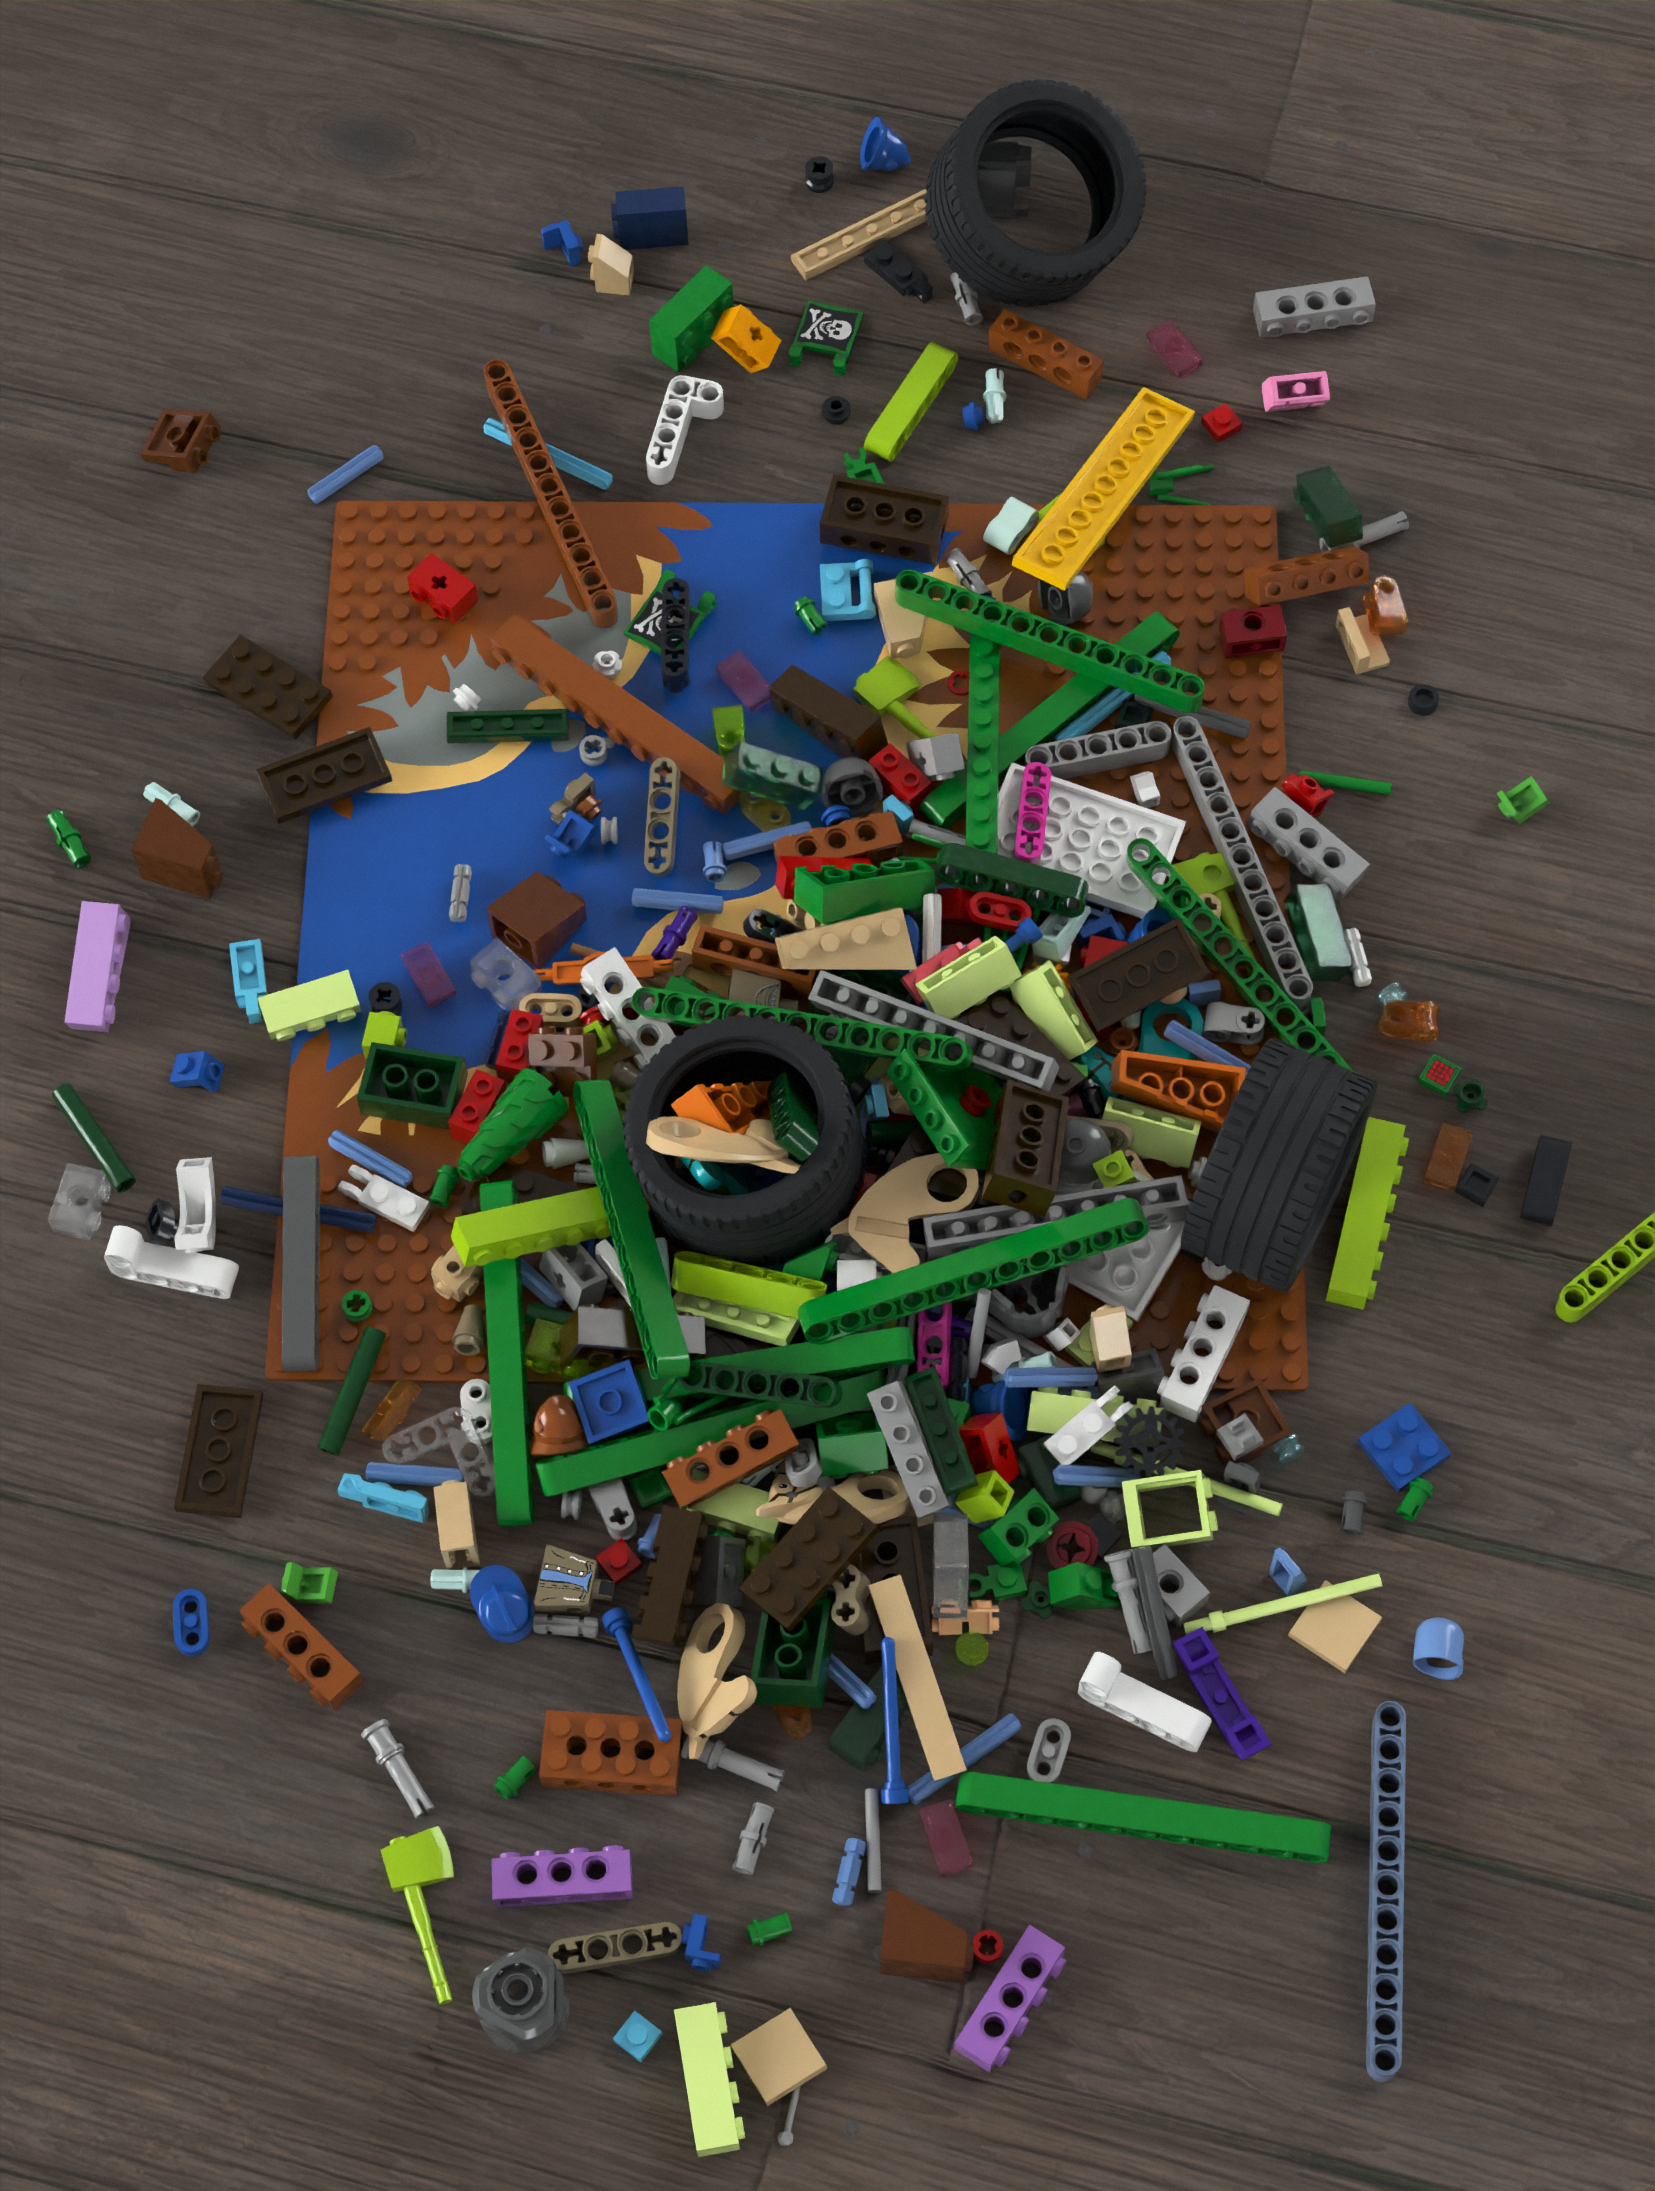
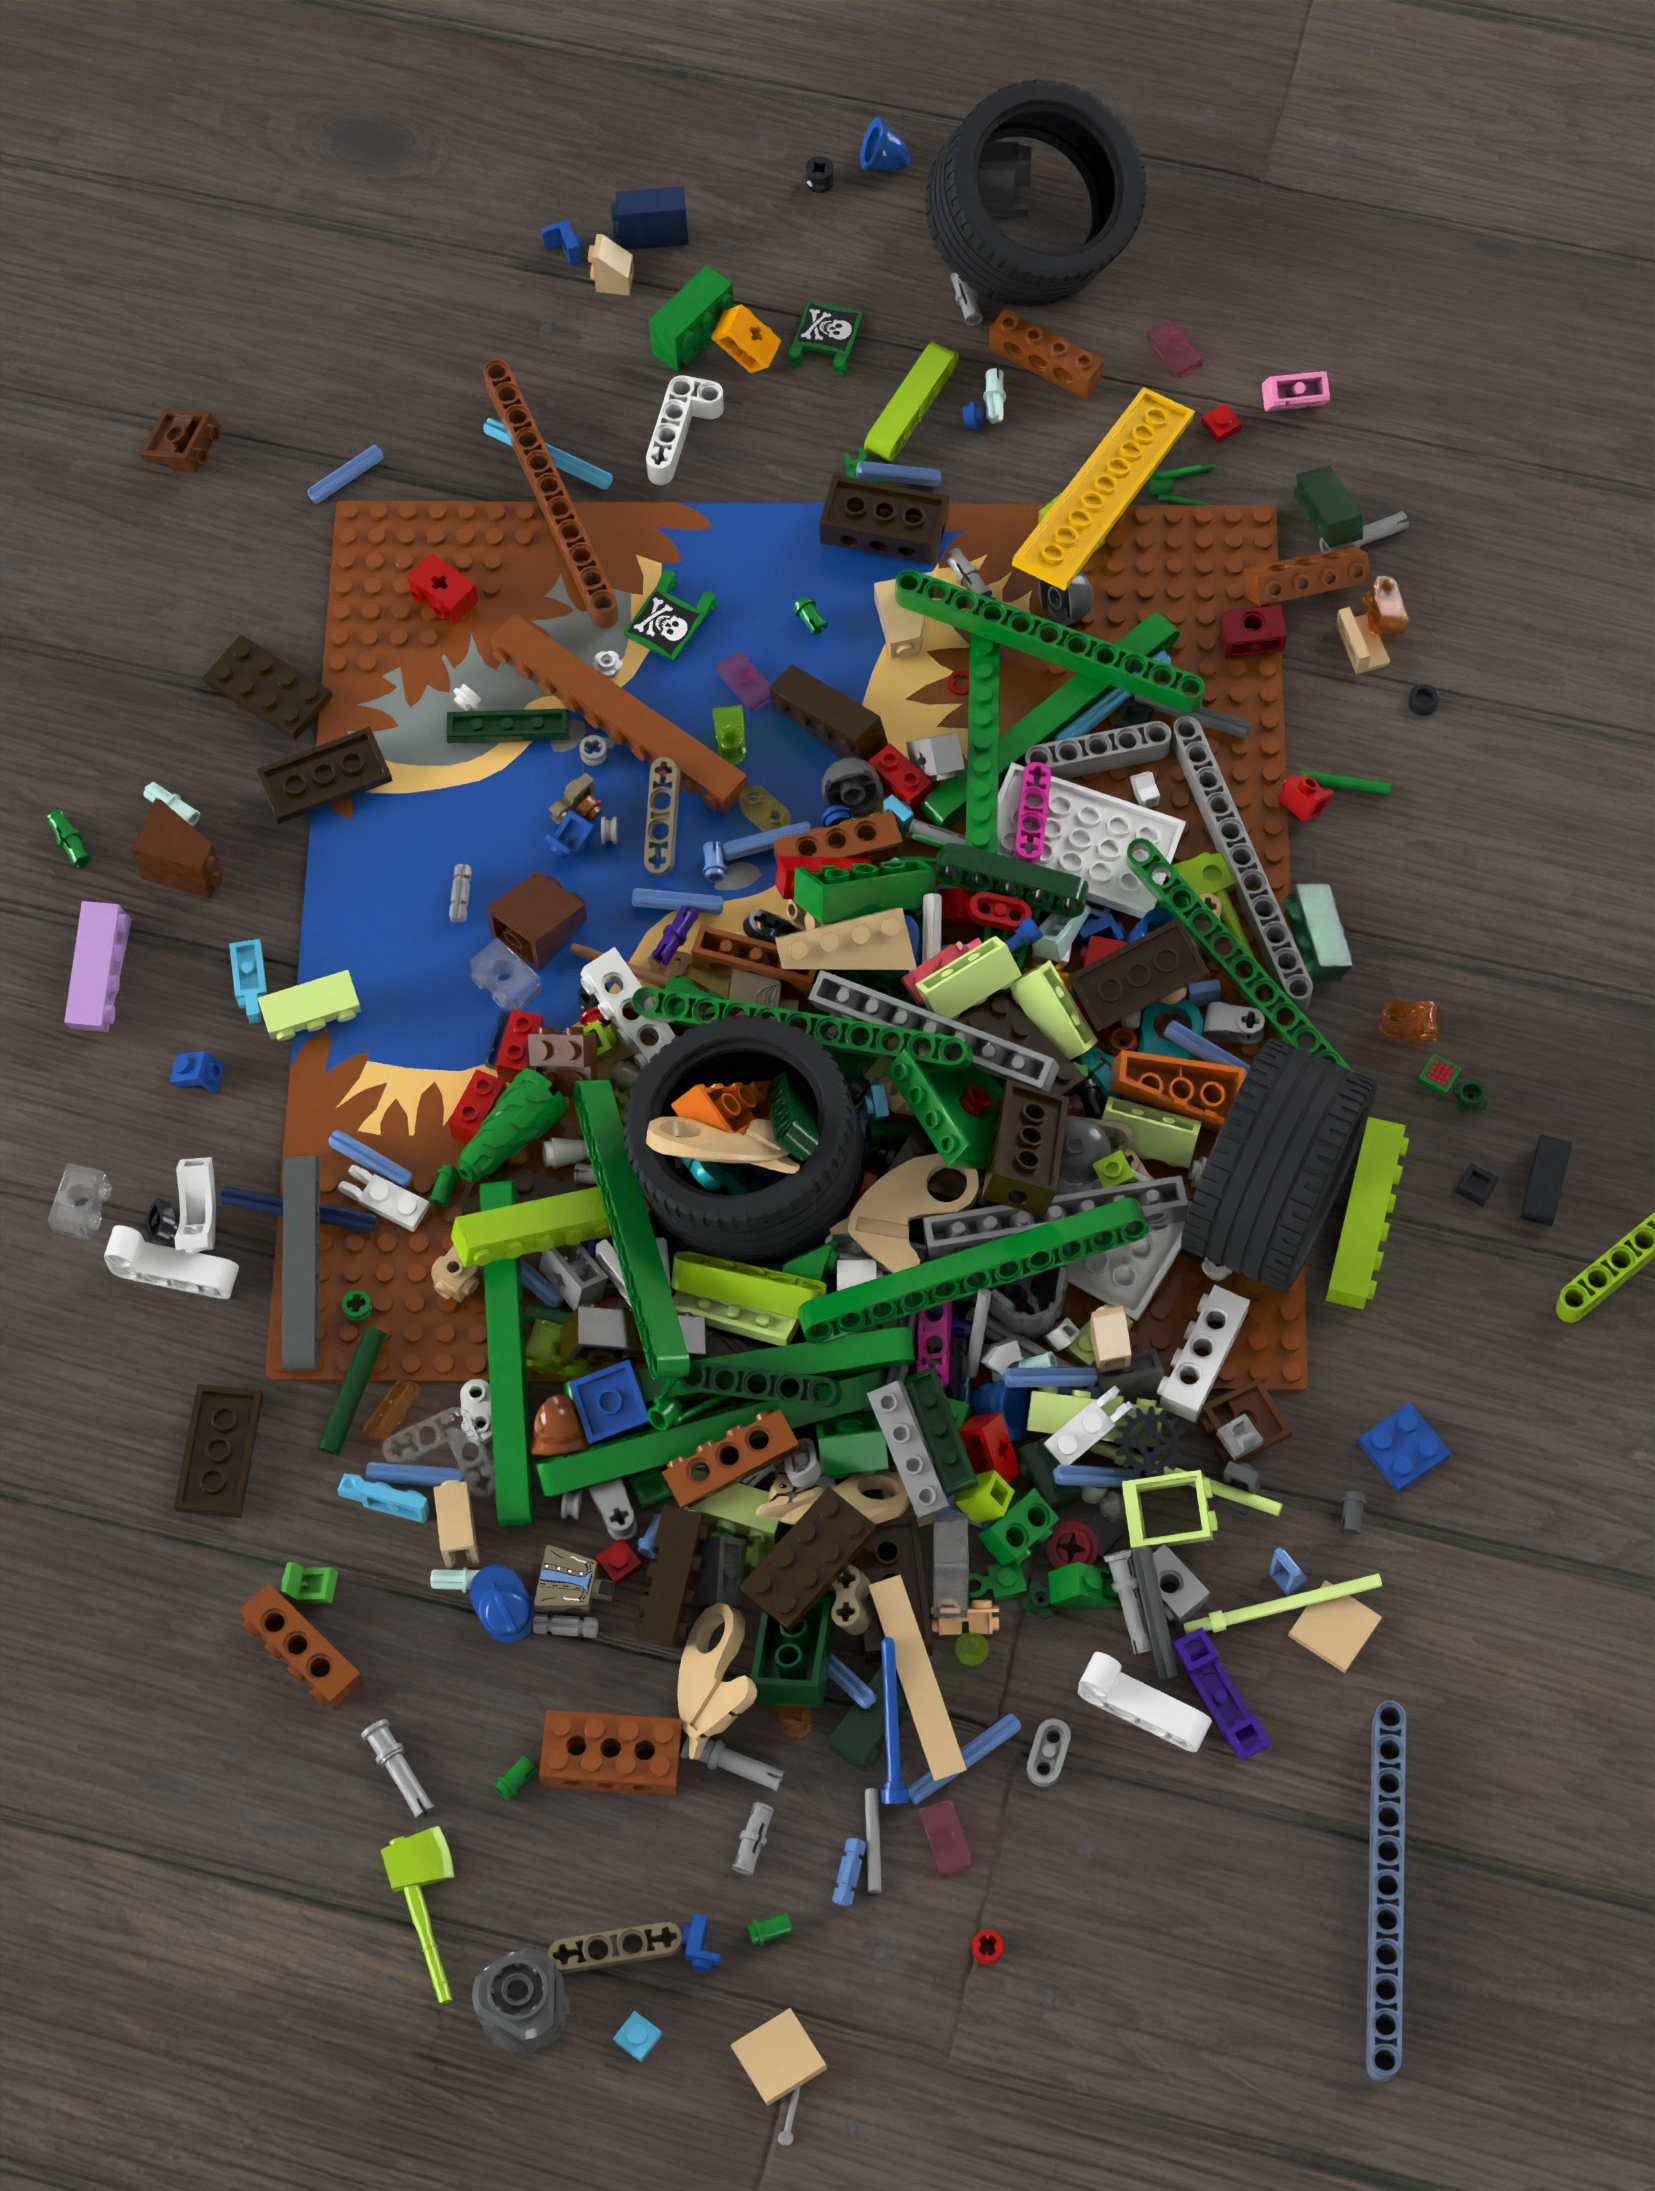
(94, 1137): dark green piece -> none
(191, 1624): blue plate -> none
(384, 990): black wheel -> none
(384, 1029): lime brick -> none
(411, 1085): dark green brick -> none
(428, 974): plate -> none
(470, 1331): dark tan cone -> none
(552, 1007): tan plate -> none
(569, 971): orange piece -> none
(614, 1885): medium lavender brick -> none
(618, 1625): blue piece -> none
(675, 674): black beam -> none
(707, 2079): yellowish green brick -> none
(772, 775): clear green brick -> none
(836, 416): black plate -> none
(837, 591): medium azure plate -> none
(861, 236): tan tile -> none
(884, 691): lime piece -> none
(898, 271): black hinge -> none
(898, 473): none -> medium blue axle
(922, 1943): reddish brown slope -> none
(1010, 525): light aqua axle -> none
(1031, 1949): medium lavender brick -> none
(1143, 1817): green beam -> none
(1288, 1448): clear light blue bush -> none
(1304, 829): light grey brick -> none
(1317, 1015): green tile -> none
(1334, 304): light grey brick -> none
(1361, 973): white axle -> none
(1392, 992): clear light blue bush -> none
(1415, 1499): green pin -> none
(1441, 1640): medium blue helmet -> none
(1448, 1156): clear orange plate -> none
(1522, 800): bright green bracket -> none

